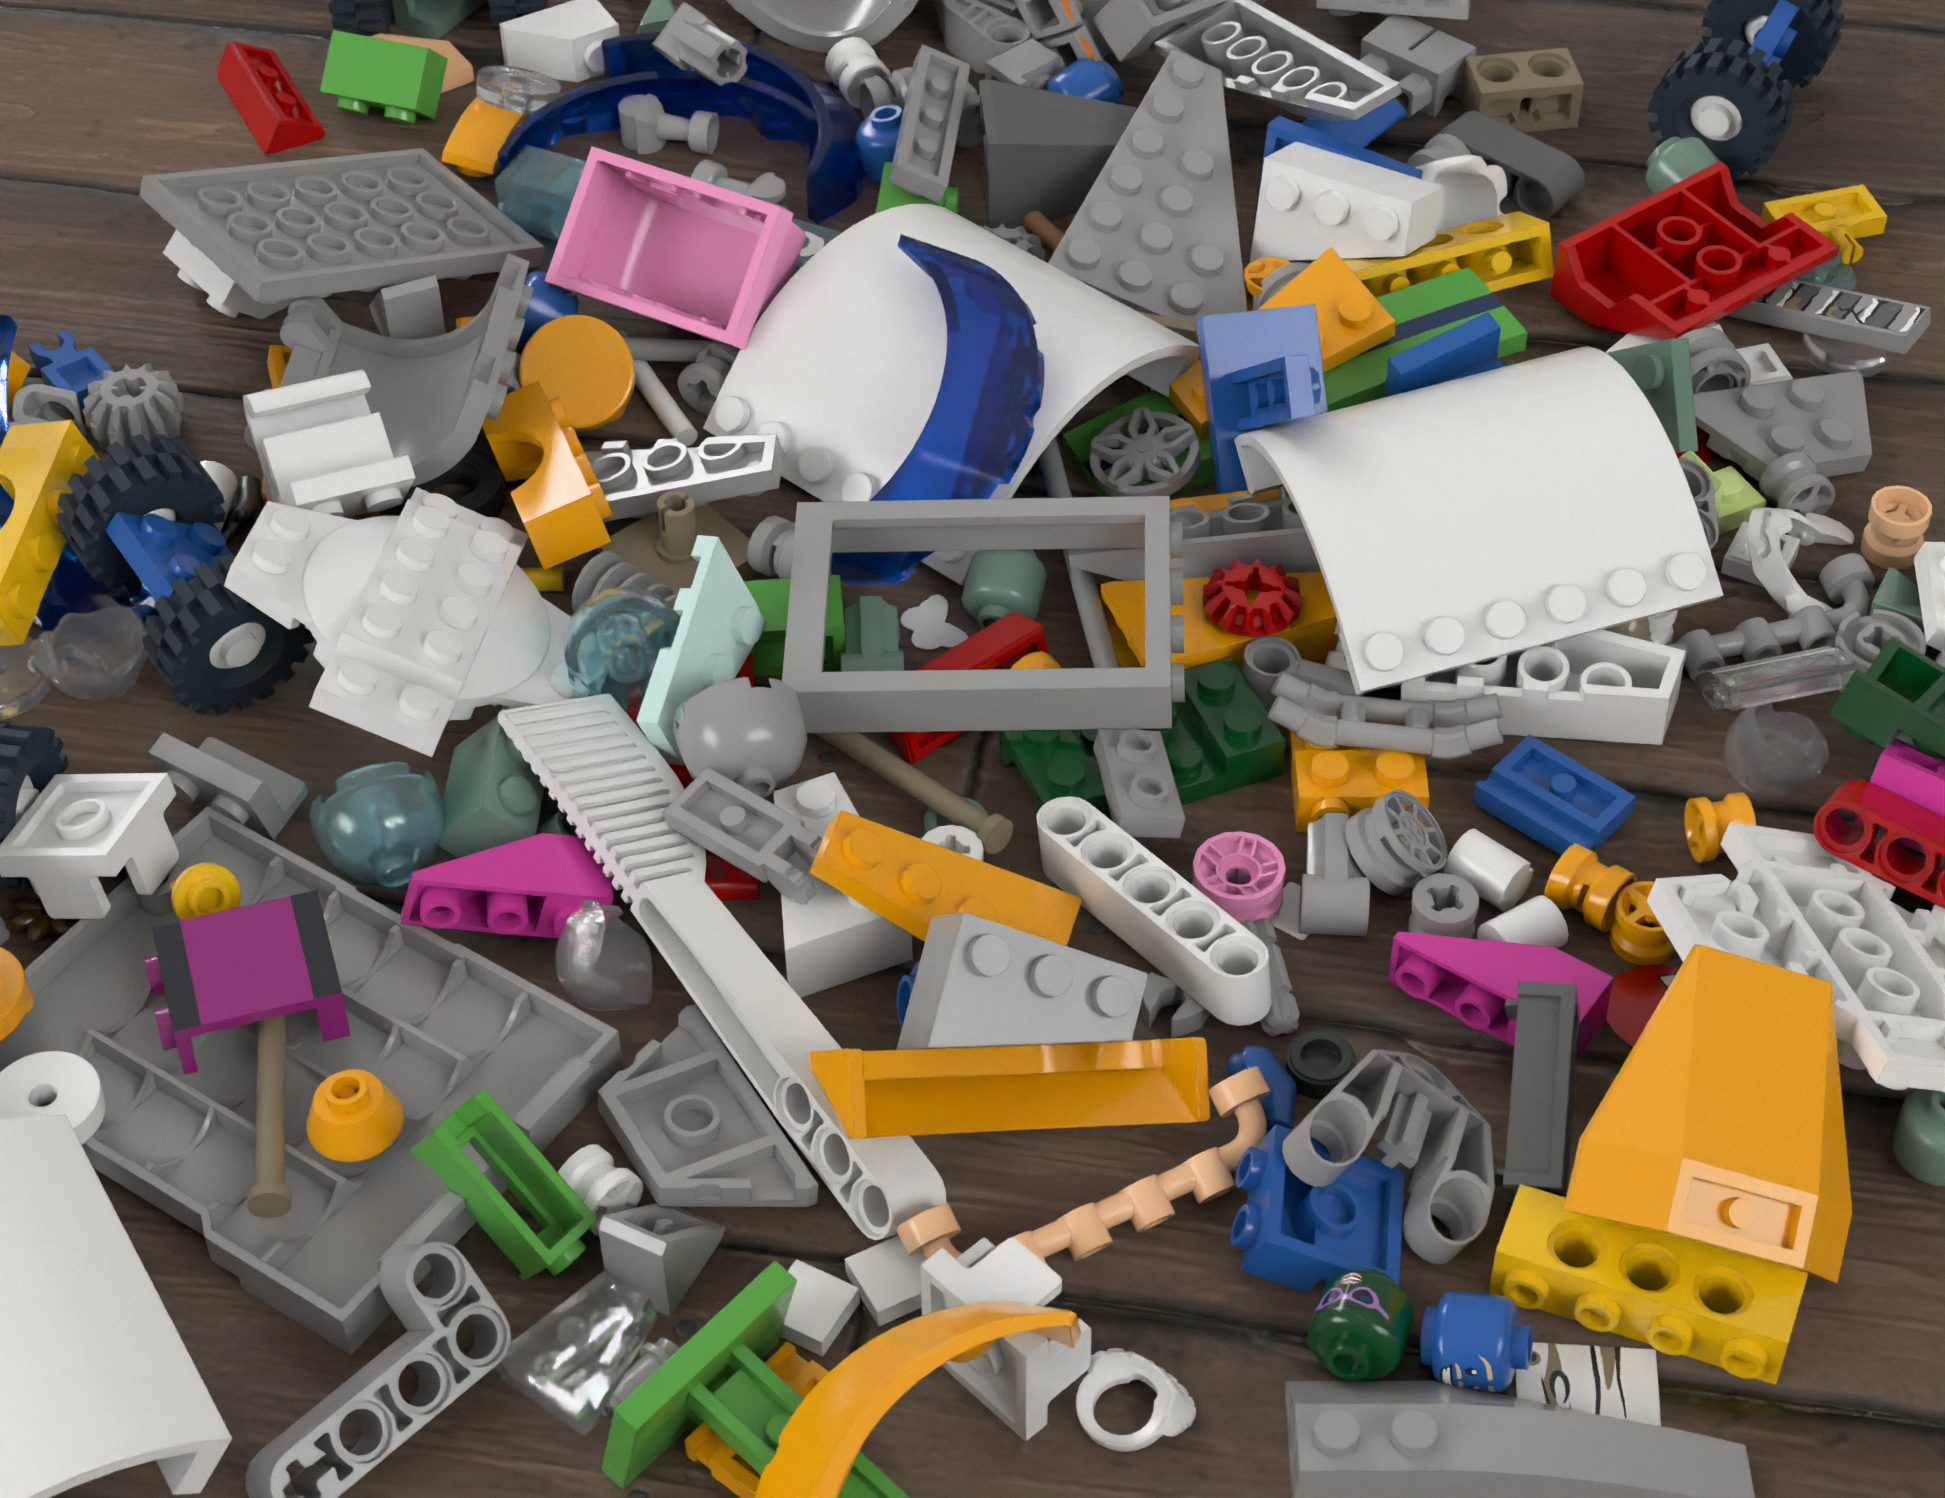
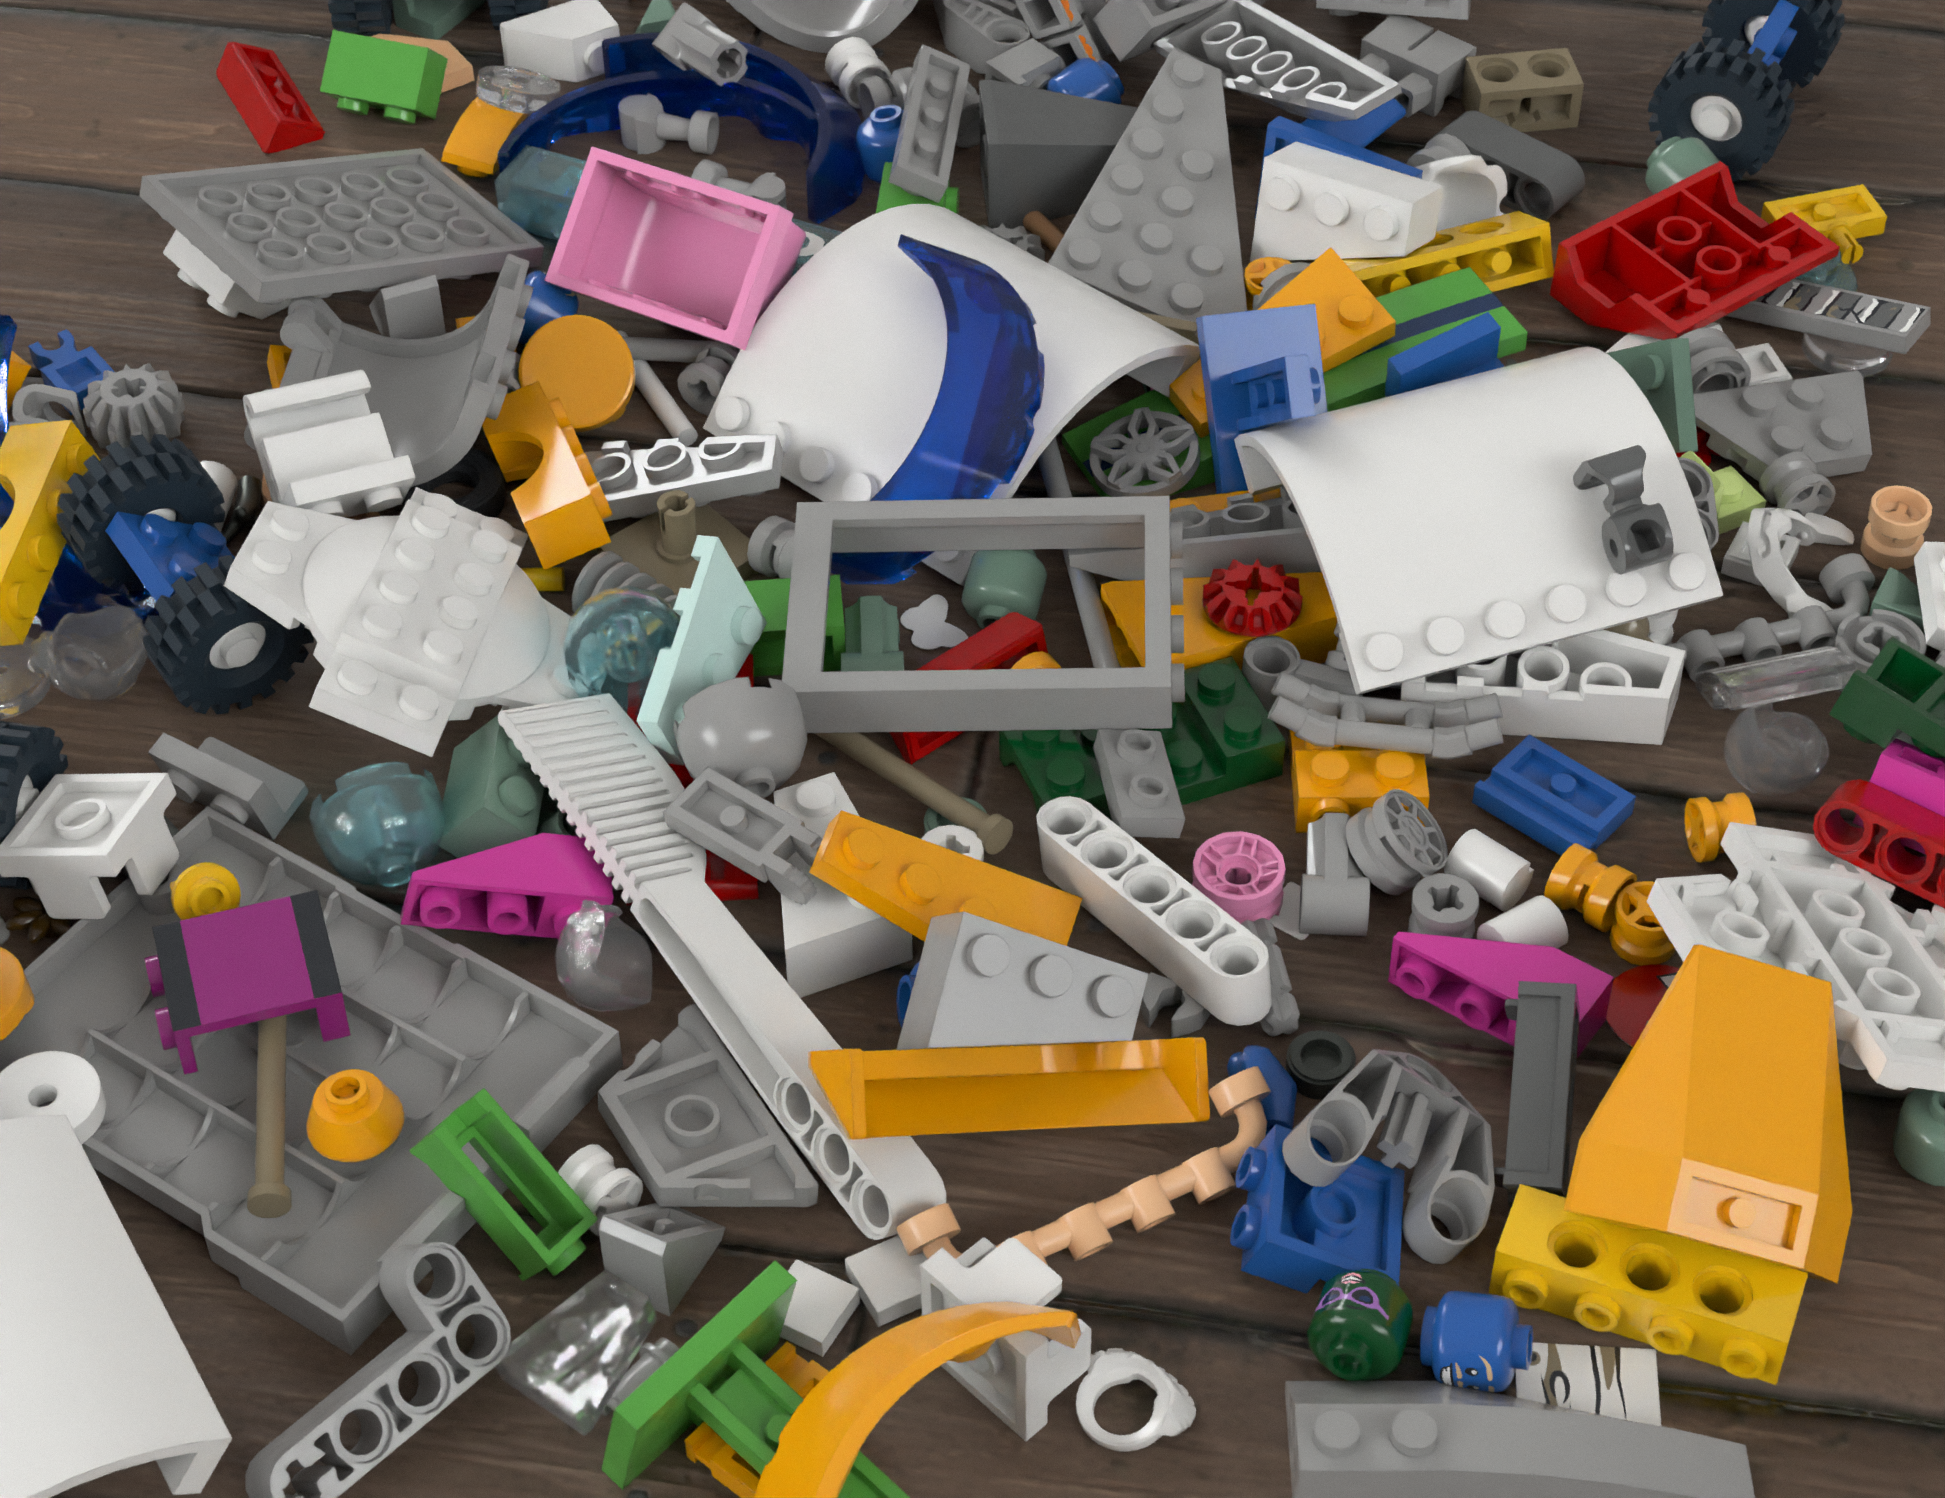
(1635, 532): none -> dark grey leg

